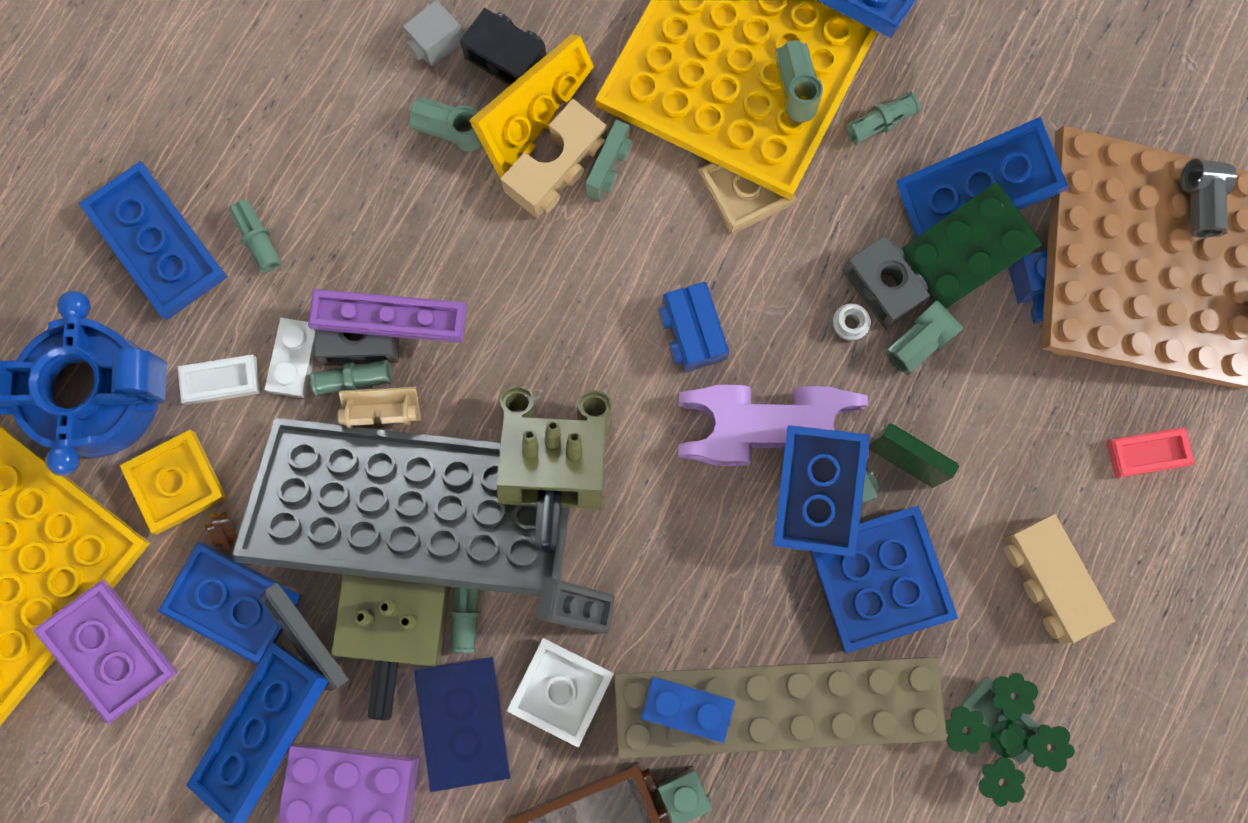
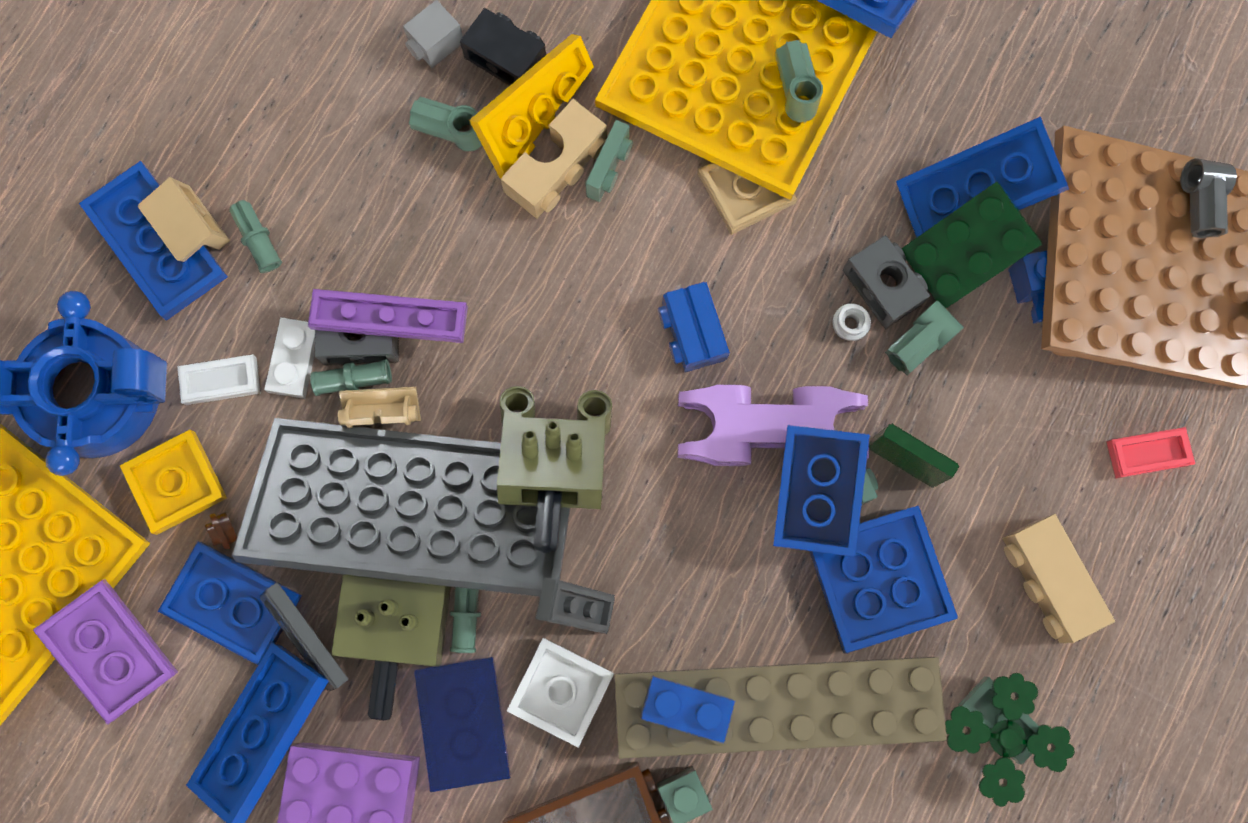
(181, 219): none -> tan panel
(883, 117): sand green pin -> none

